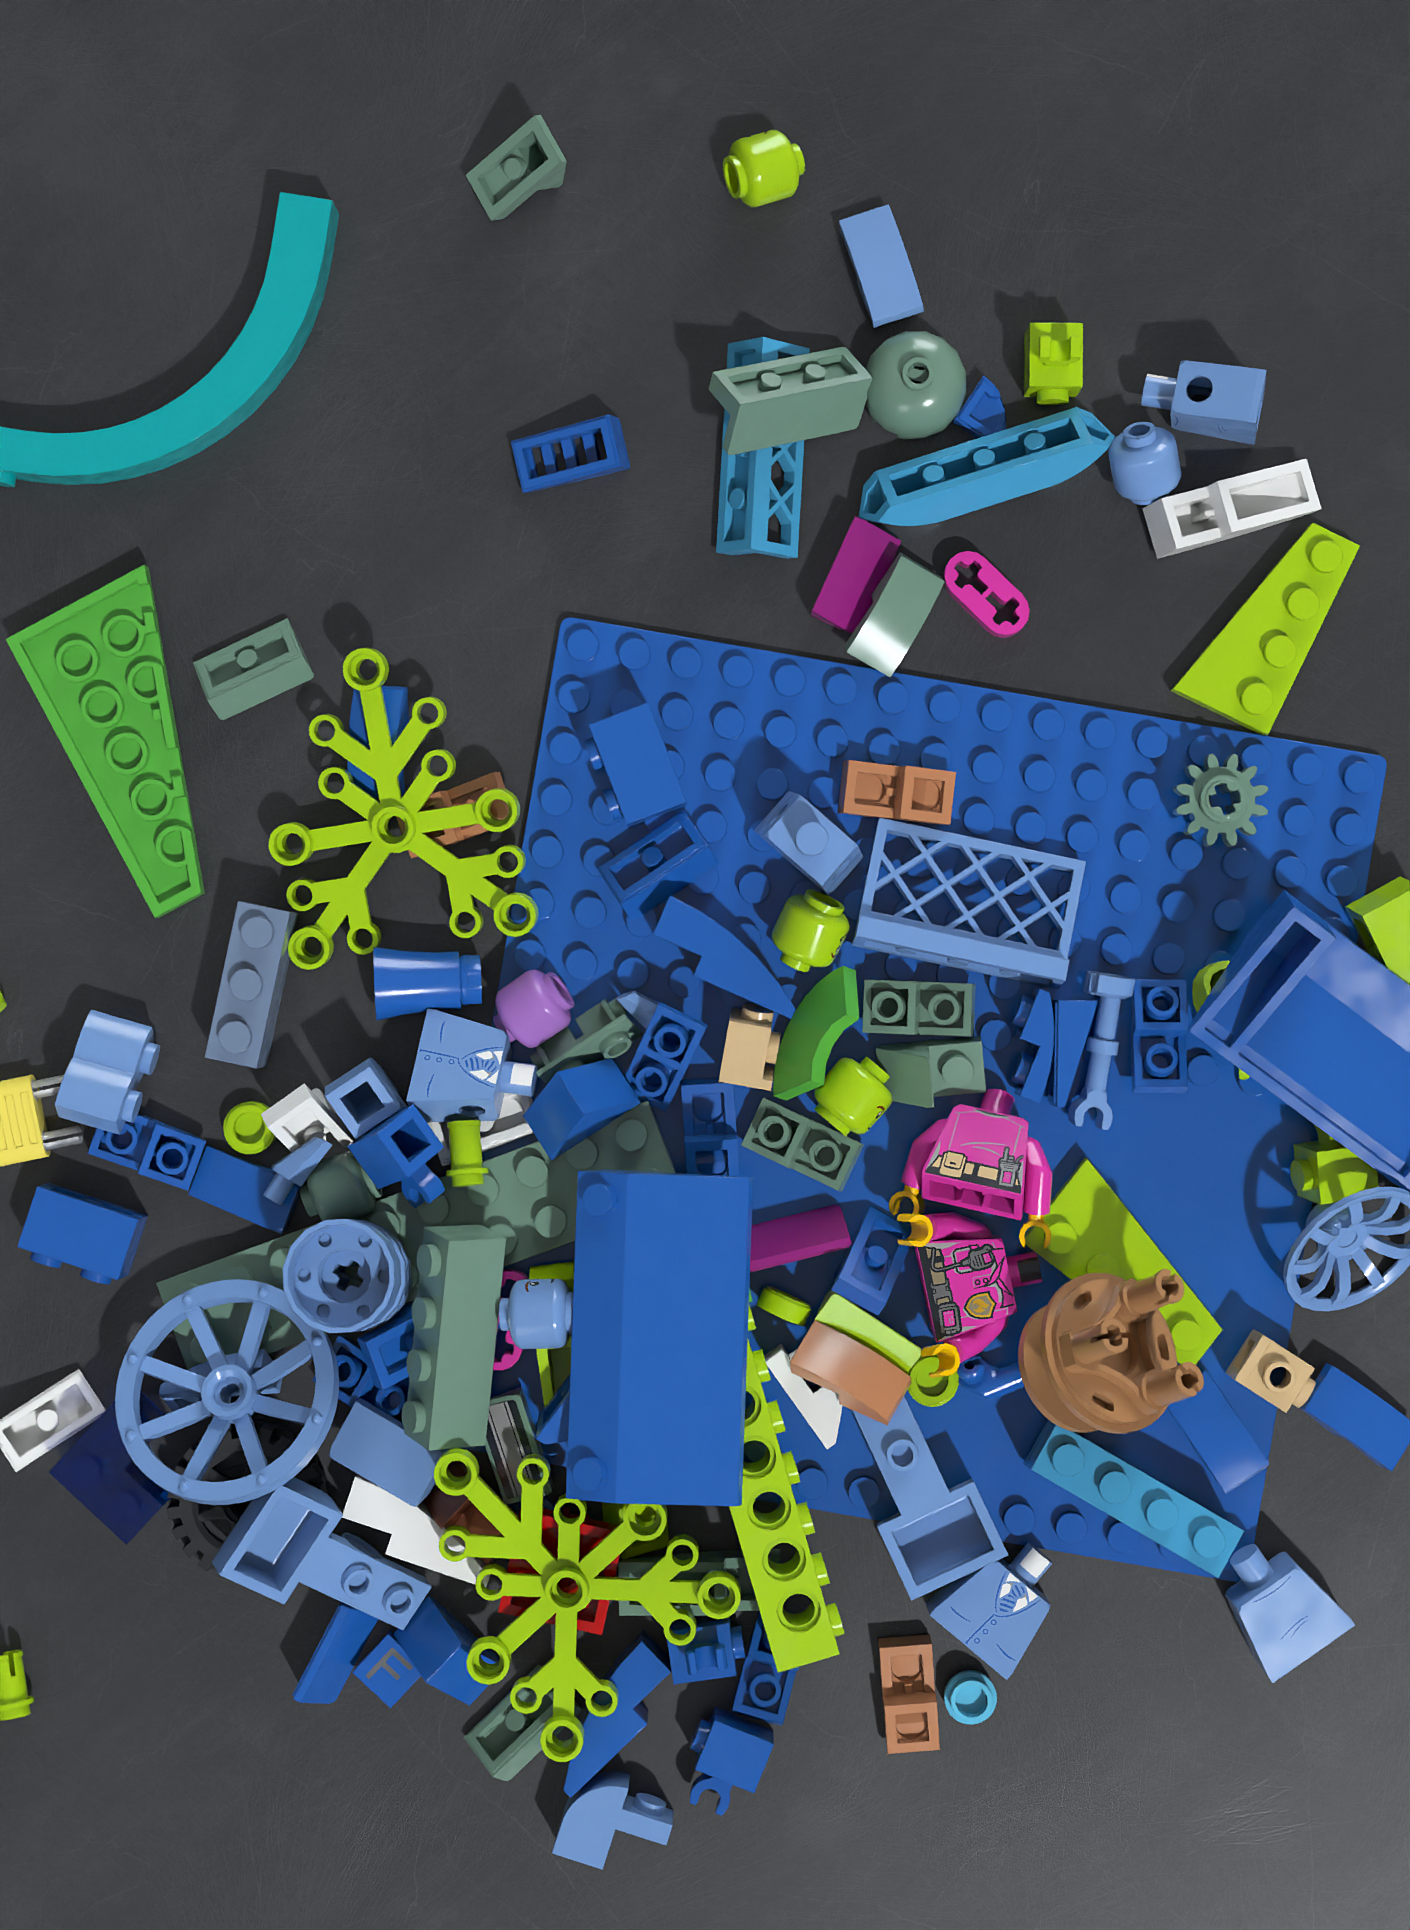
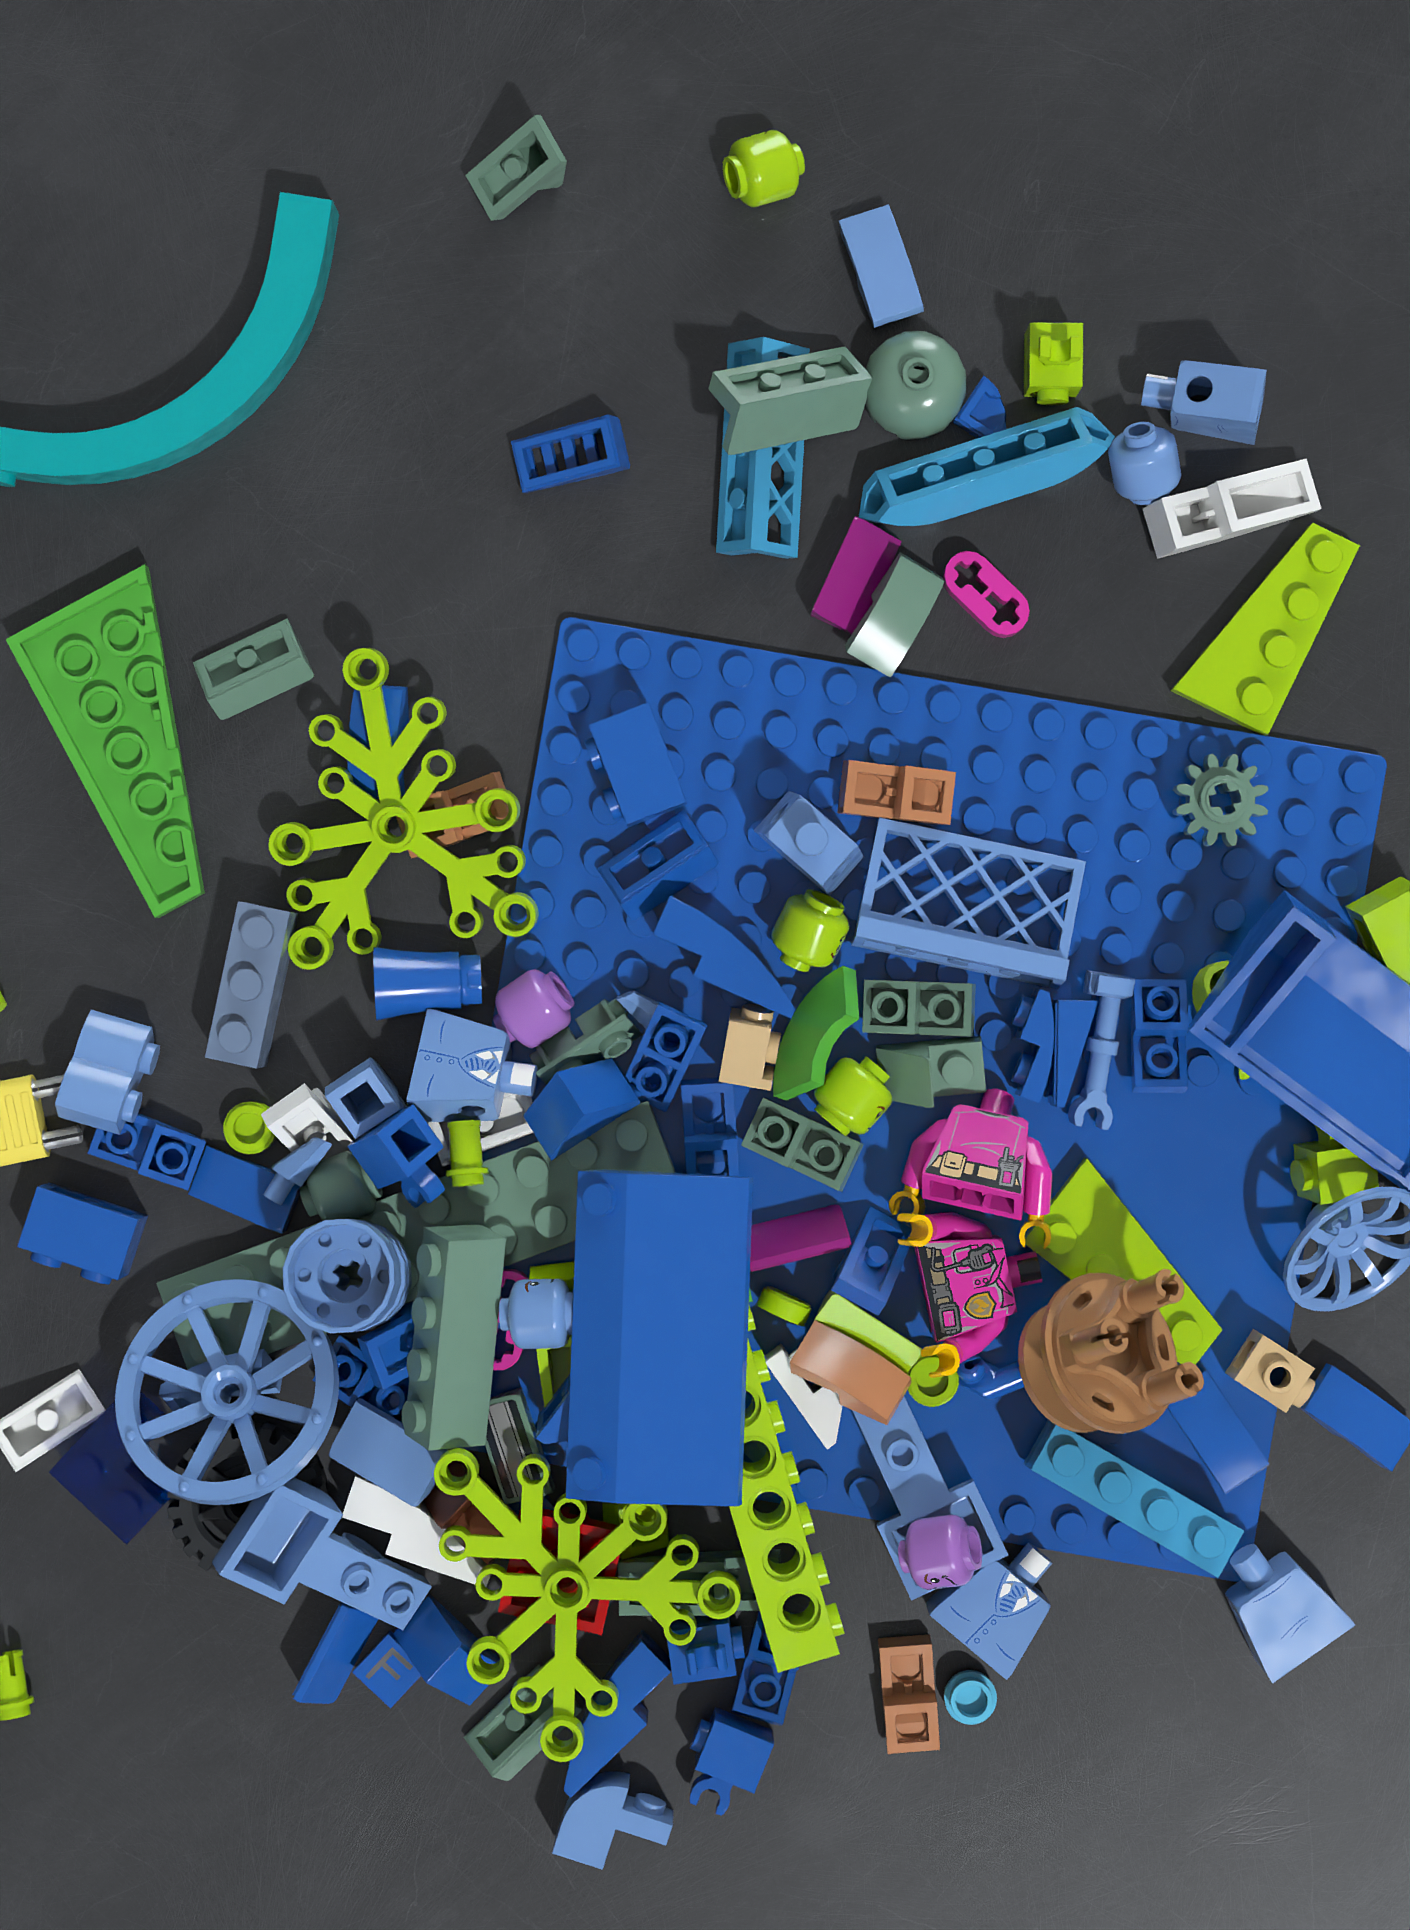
(940, 1552): none -> medium lavender head

